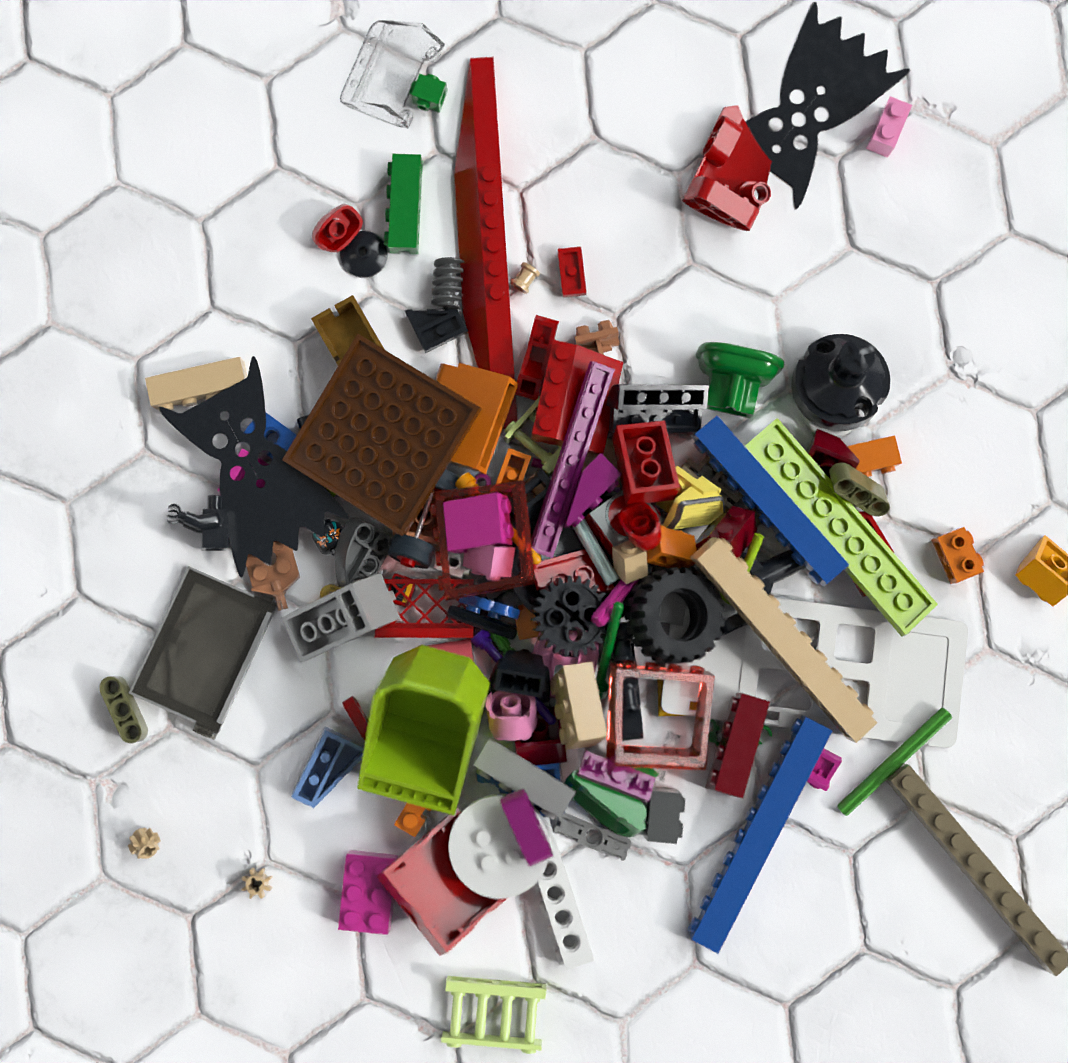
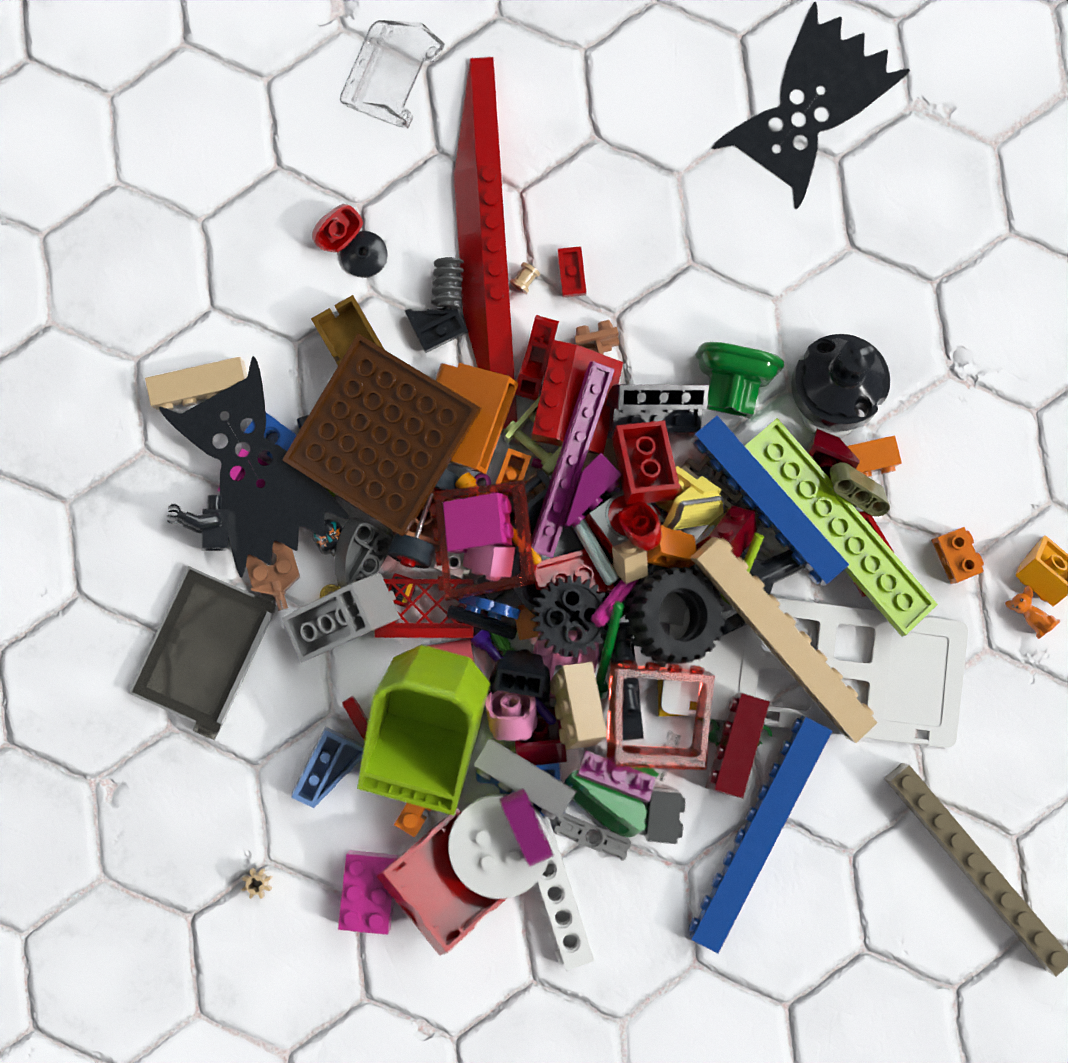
(113, 703): olive beam -> none
(144, 843): tan gear -> none
(404, 203): green brick -> none
(428, 92): green brick -> none
(507, 991): yellowish green fence -> none
(730, 174): red panel -> none
(824, 770): dark pink bracket -> none
(889, 126): bright pink brick -> none
(894, 761): bright green axle -> none
(1035, 617): none -> orange animal

